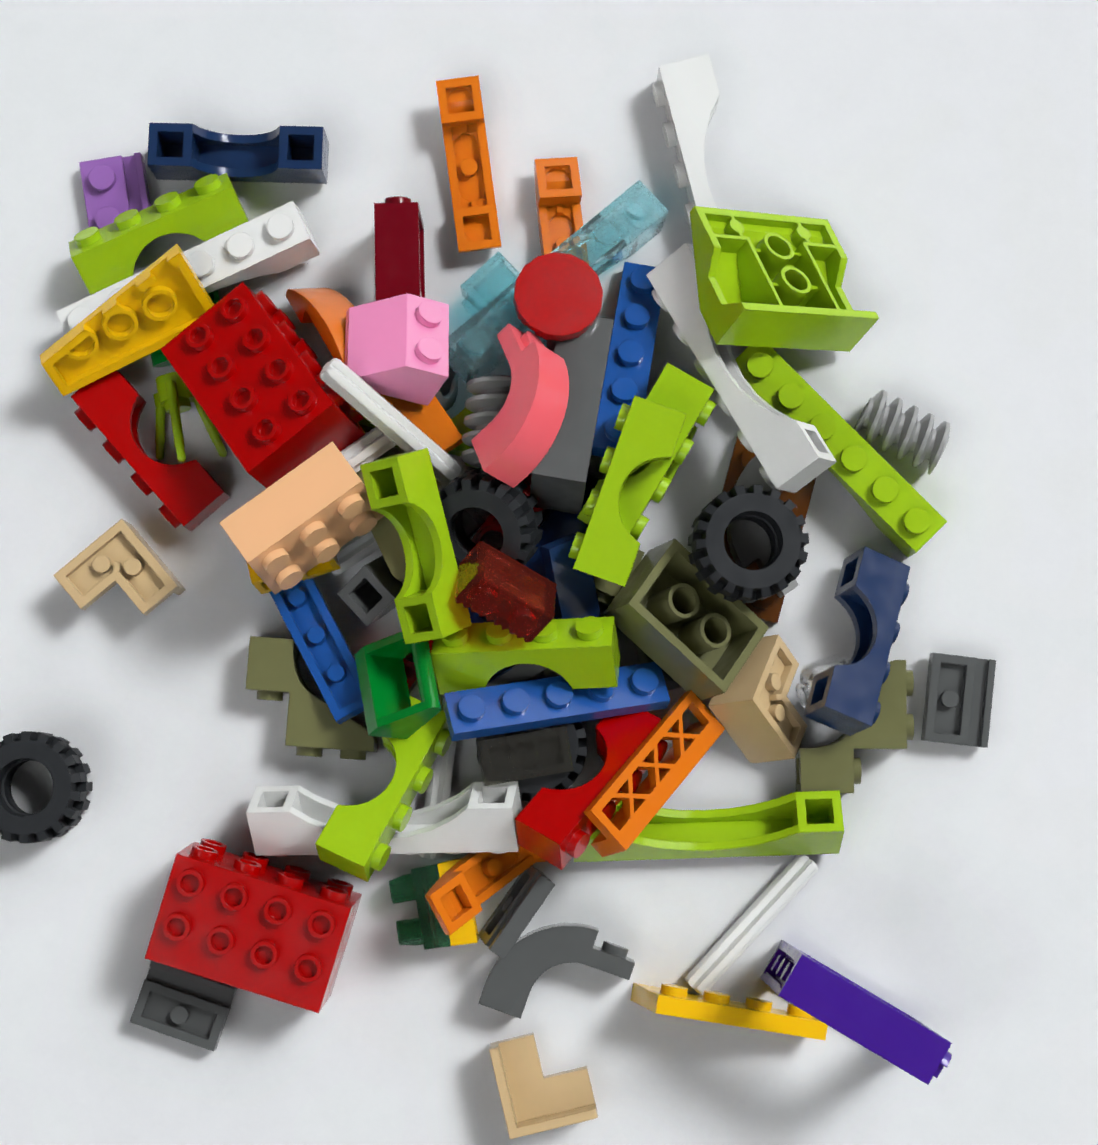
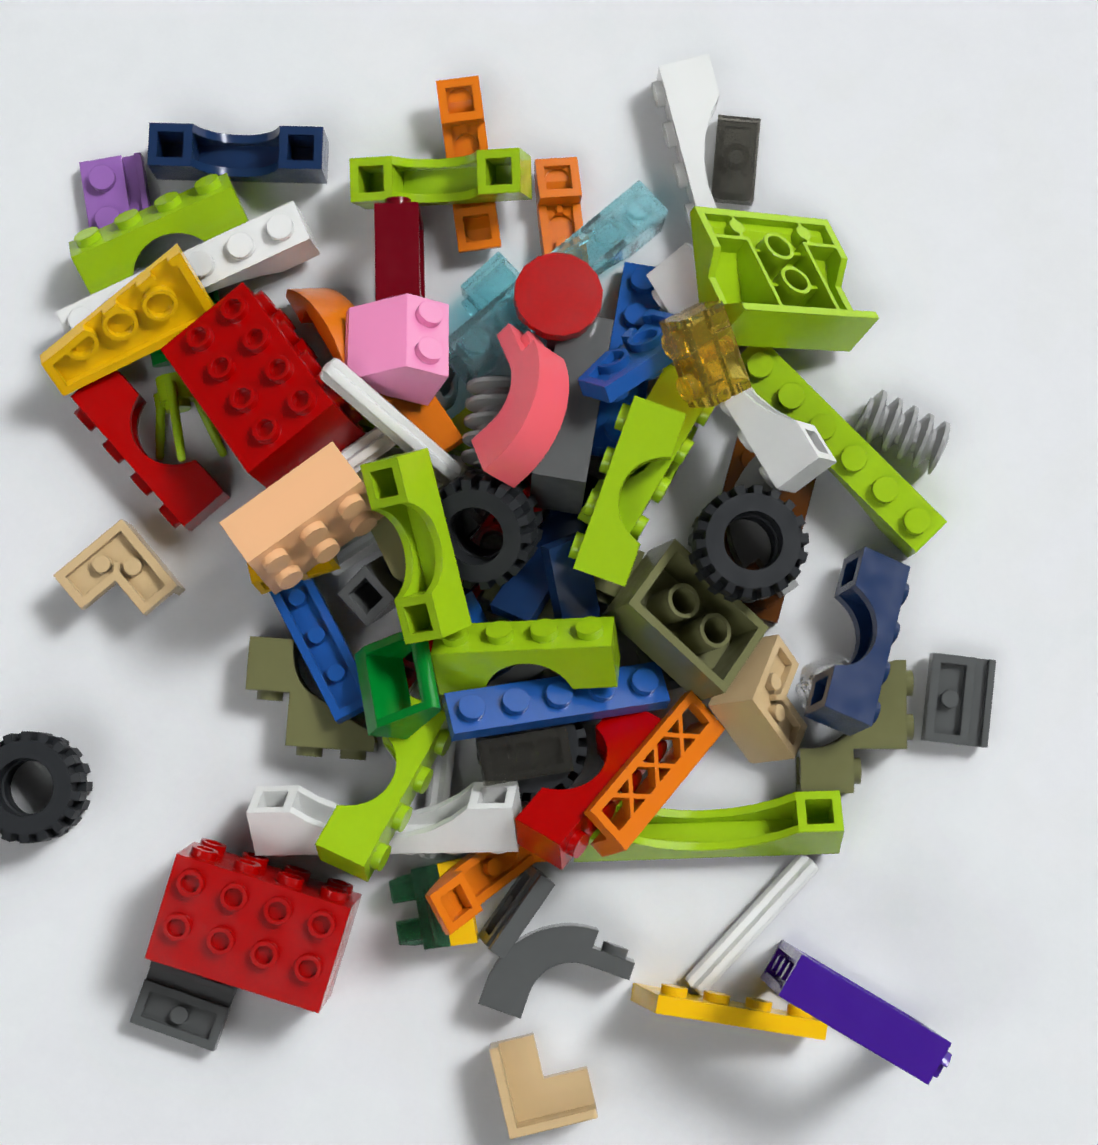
(473, 178): none -> lime arch
(505, 592): clear red brick -> none
(634, 362): none -> blue wing
(704, 355): none -> clear yellow brick
(735, 160): none -> clear smoke plate

